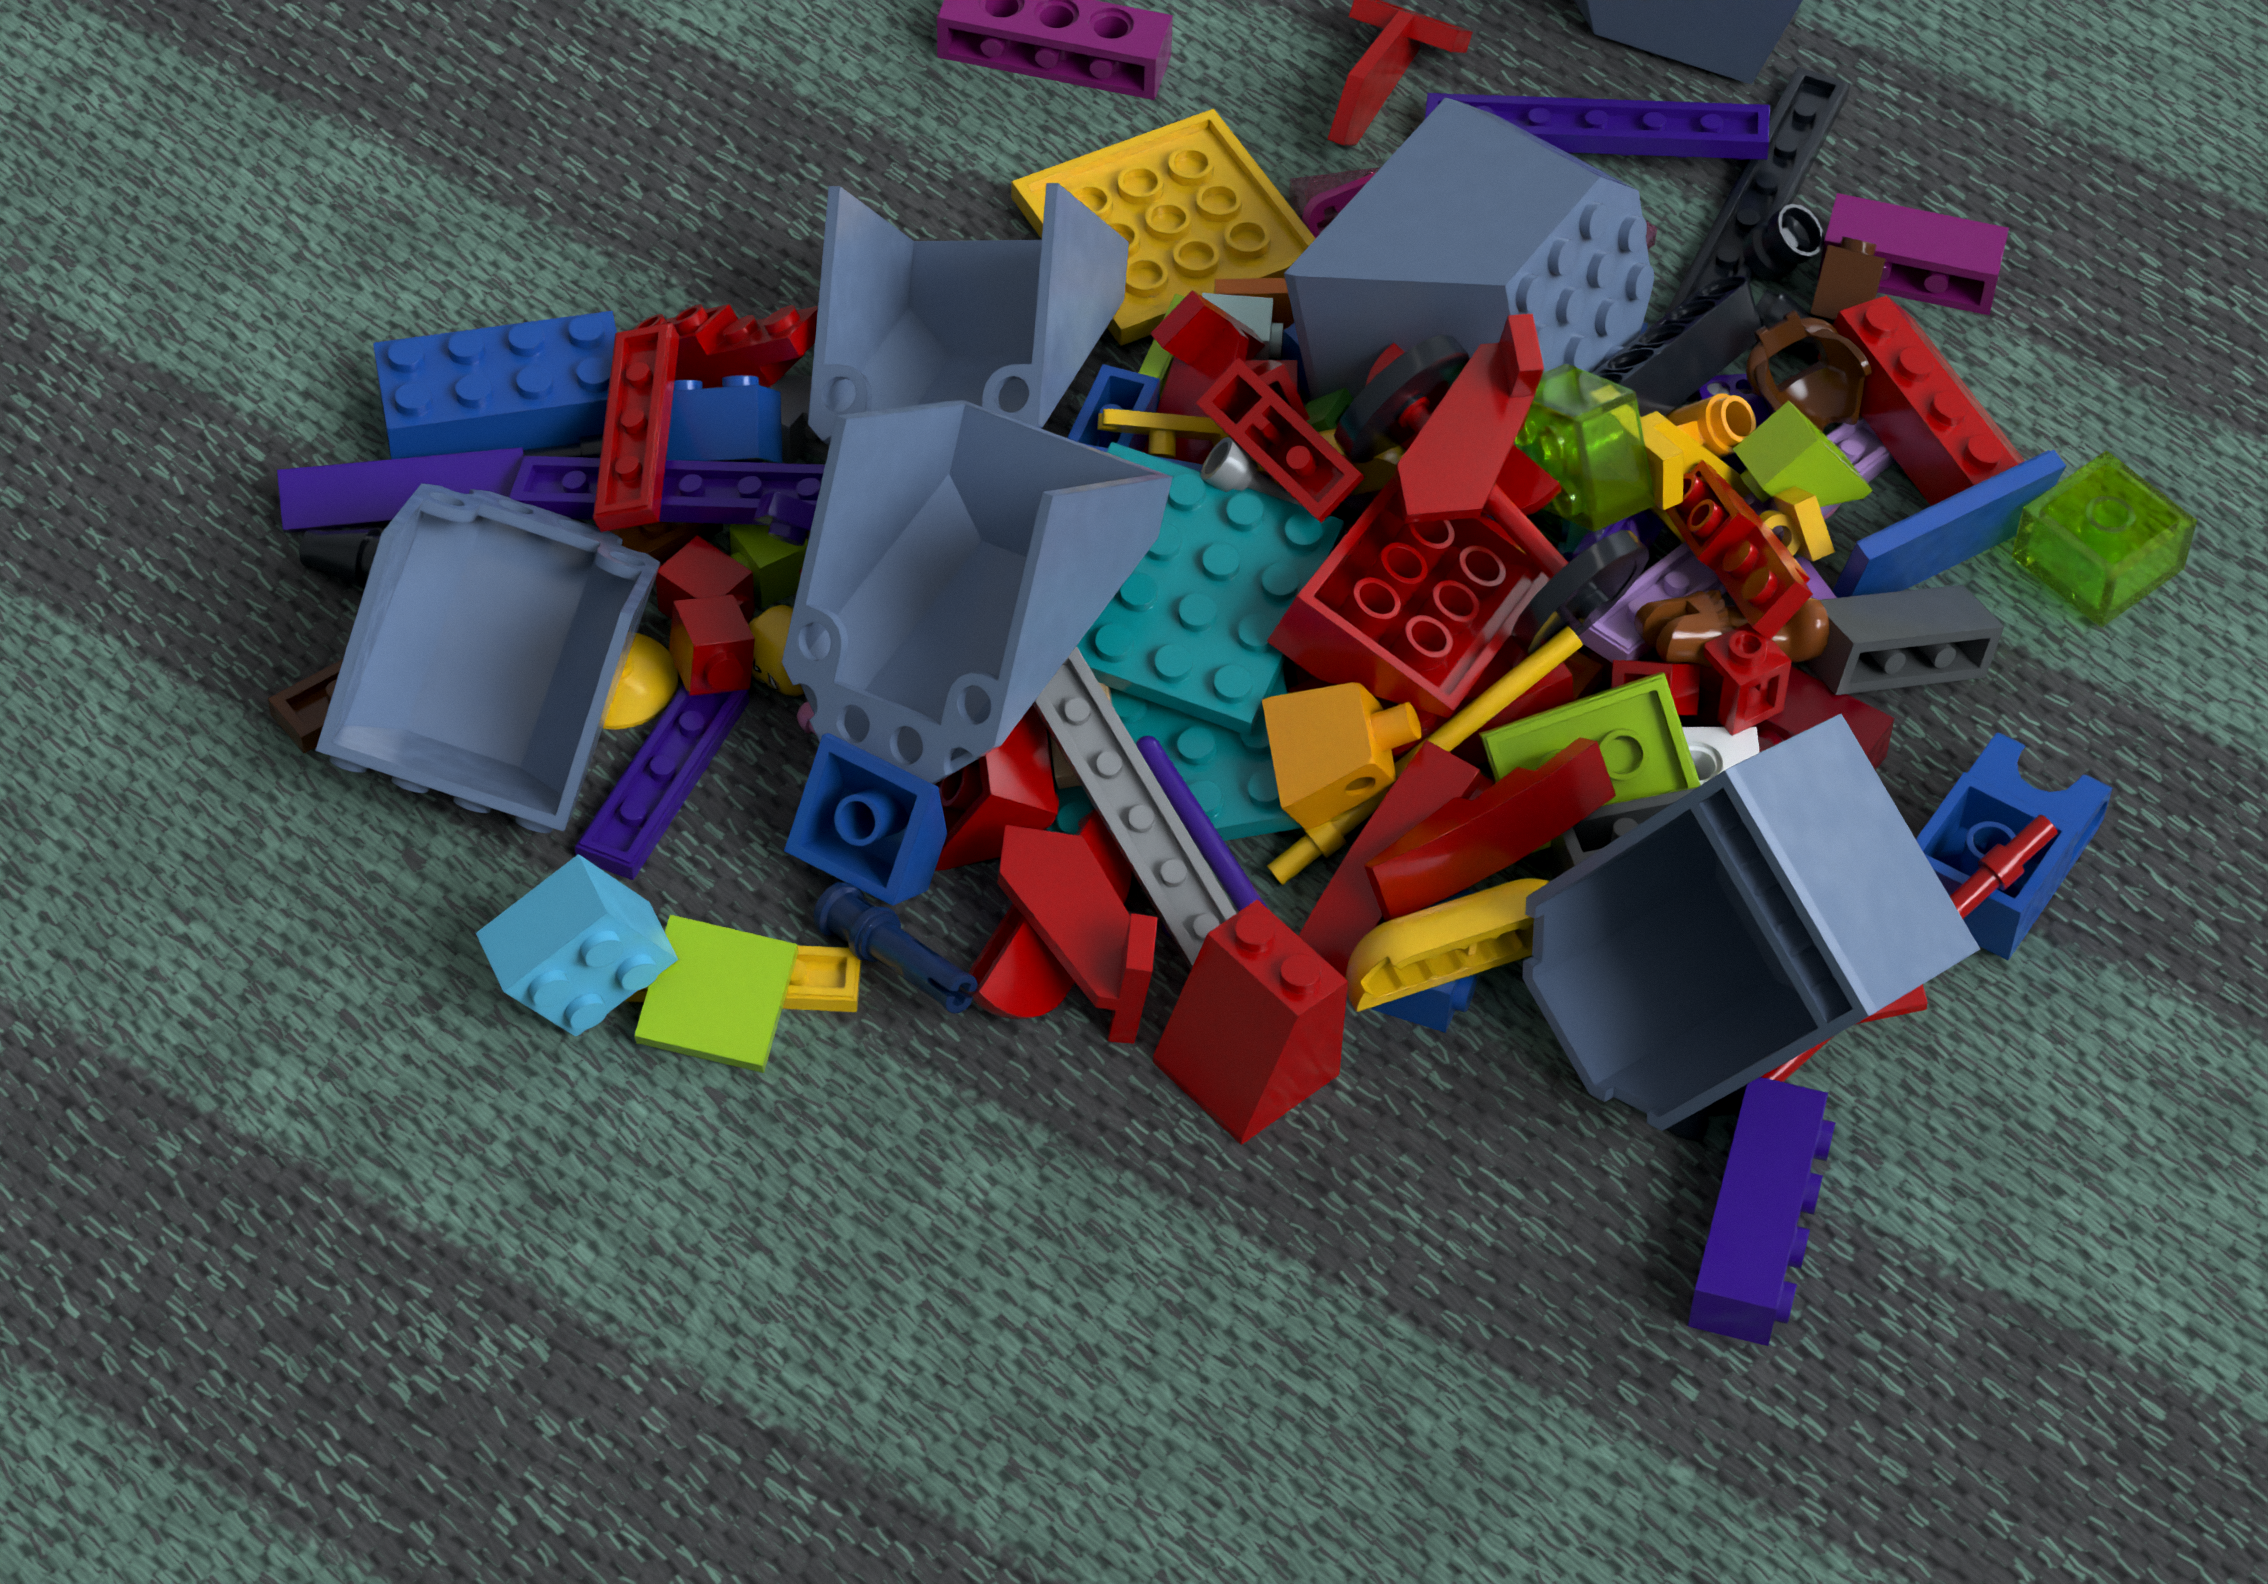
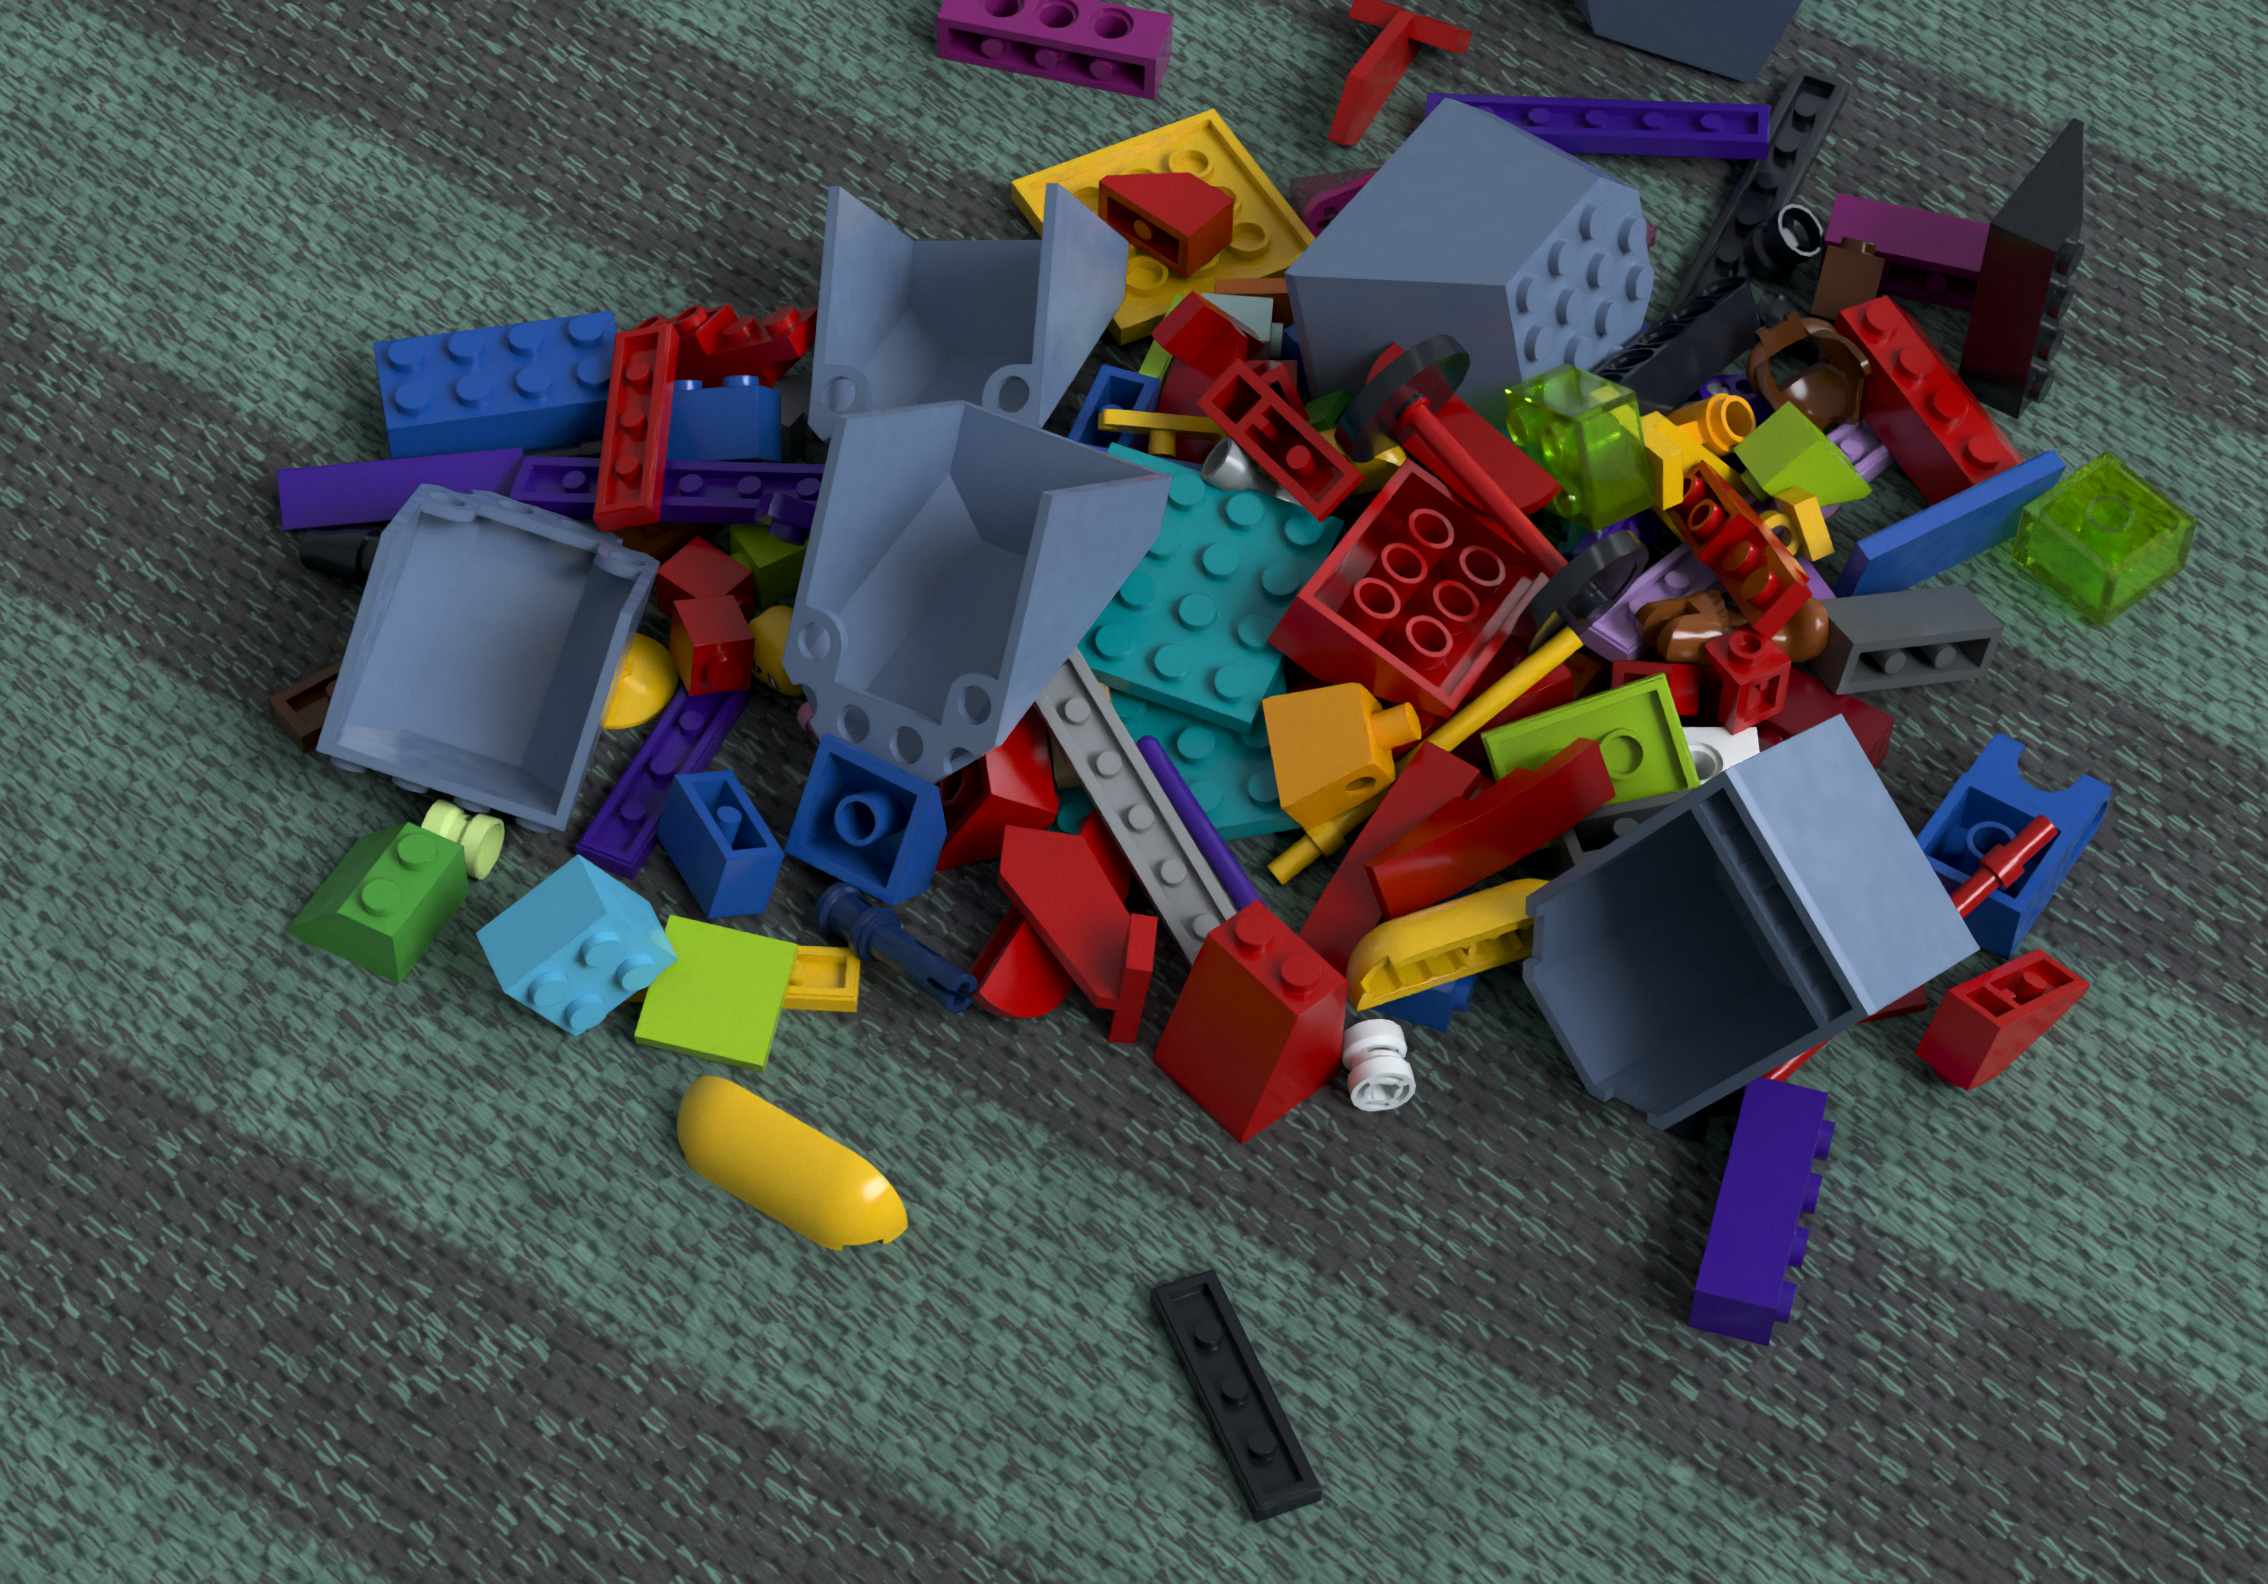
(386, 899): none -> bright green slope
(479, 834): none -> yellowish green wheel
(719, 844): none -> blue brick
(785, 1167): none -> yellow brick
(1168, 217): none -> red slope
(1235, 1396): none -> black tile
(1378, 1072): none -> white wheel
(1472, 429): red piece -> none
(1997, 1018): none -> red slope
(2025, 281): none -> black slope

